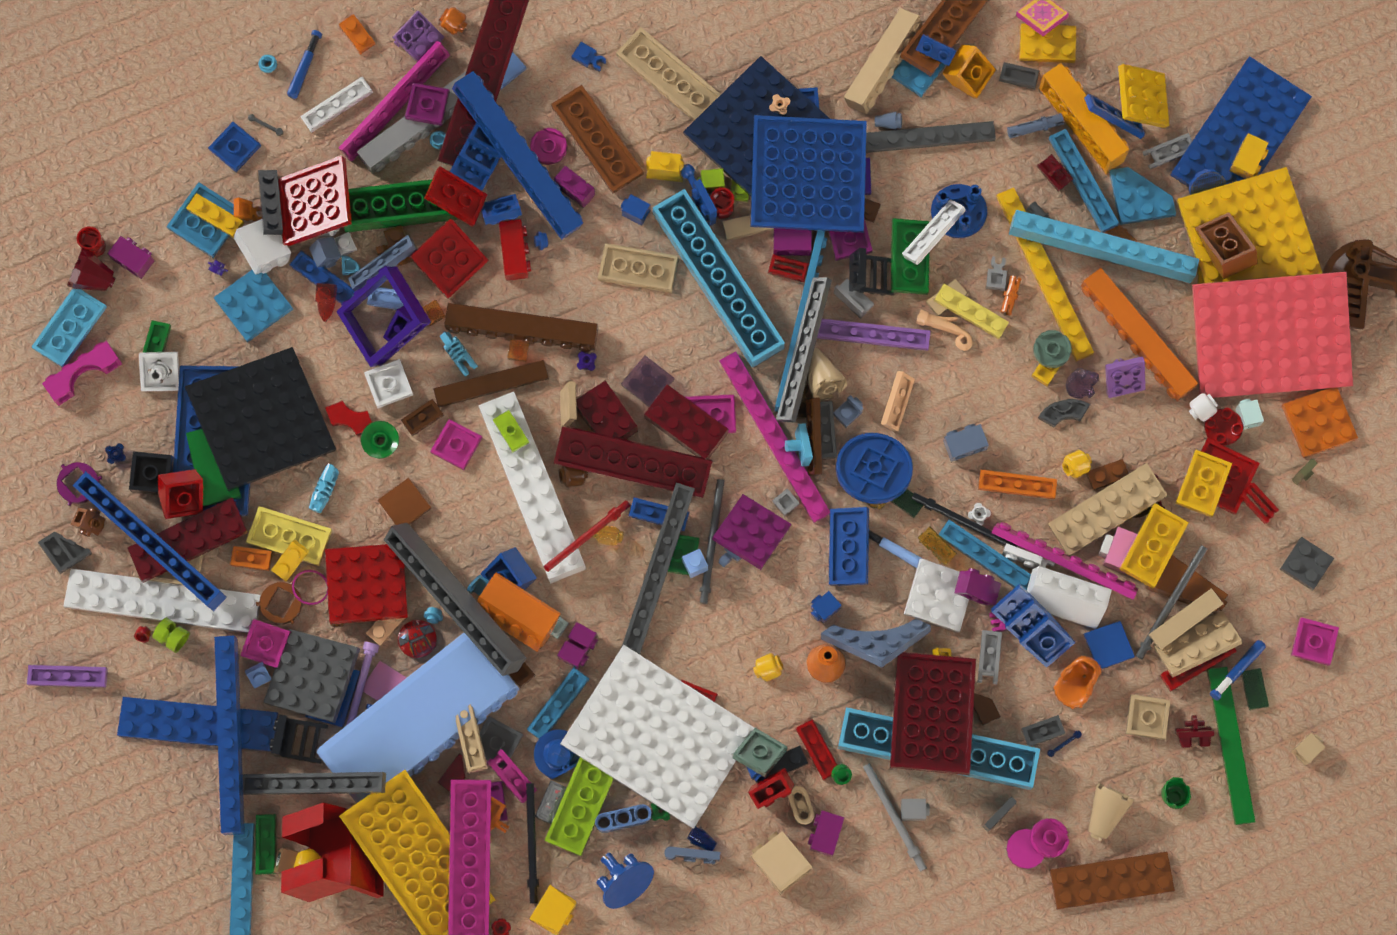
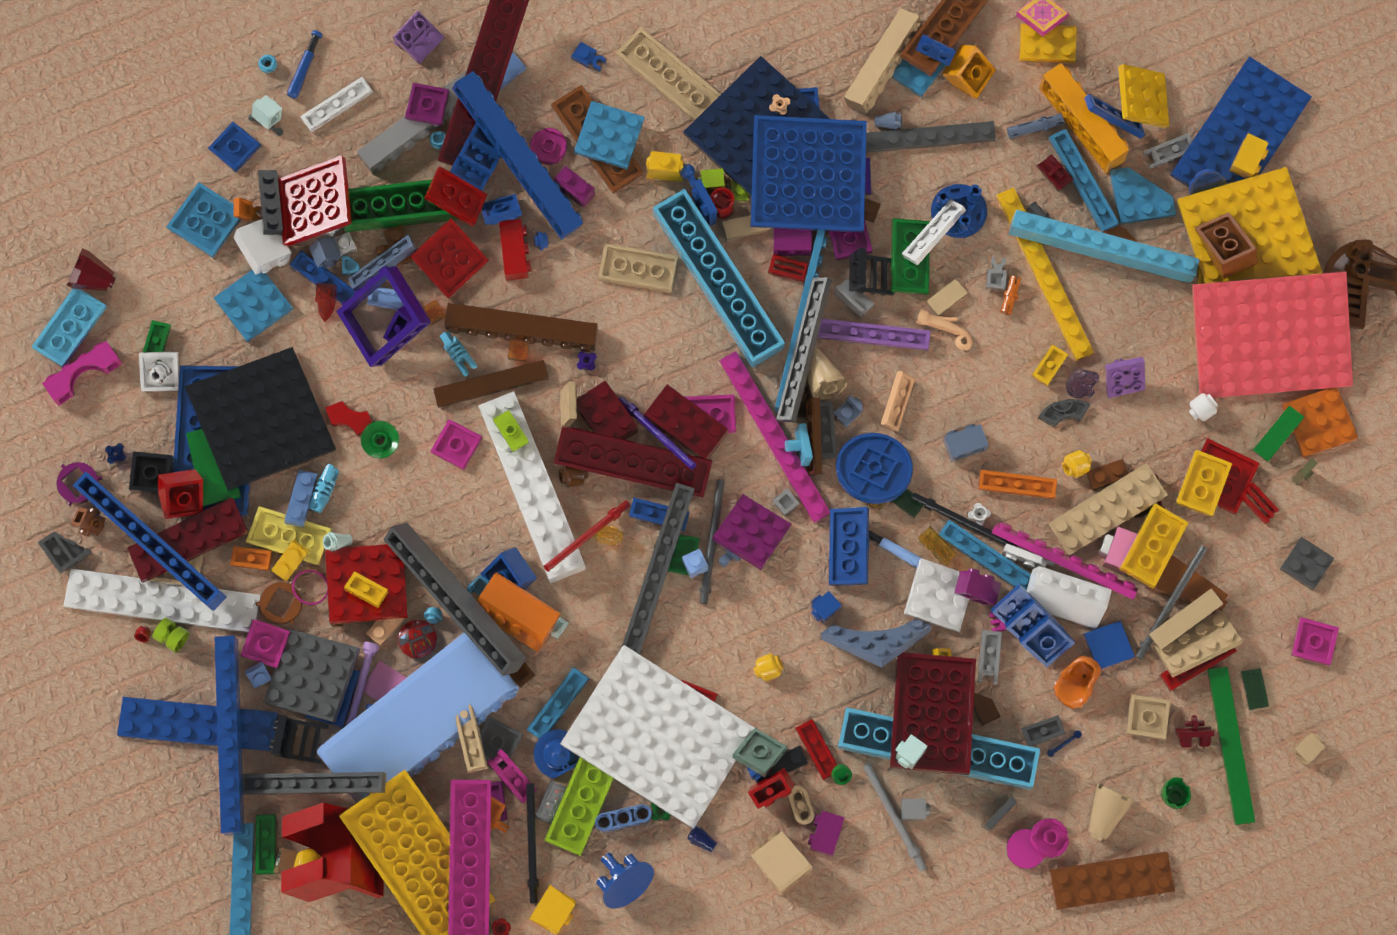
(67, 676): medium lavender plate -> none
(91, 240): red wheel -> none
(131, 257): magenta brick -> none
(214, 215): yellow plate -> none
(217, 267): dark purple plate -> none
(266, 111): none -> light aqua brick
(301, 498): none -> medium blue plate
(335, 541): none -> light aqua cone
(356, 34): orange plate -> none
(366, 589): none -> yellow plate
(388, 383): white plate -> none
(393, 101): dark pink plate -> none
(404, 503): dark orange tile -> none
(422, 417): reddish brown plate -> none
(453, 20): orange head -> none
(454, 772): dark red tile -> none
(577, 647): magenta piece -> none
(609, 135): none -> dark azure plate
(634, 412): none -> dark purple bar
(635, 209): blue brick -> none
(647, 380): clear purple plate -> none
(691, 855): sand blue plate -> none
(826, 669): orange cone -> none
(910, 752): none -> light aqua brick
(971, 311): light yellow plate -> none
(1019, 75): dark grey tile -> none
(1052, 349): sand green tile -> none
(1138, 334): orange brick -> none
(1224, 427): red dish -> none
(1247, 659): blue piece -> none
(1250, 413): light aqua brick -> none
(1278, 433): none -> green tile

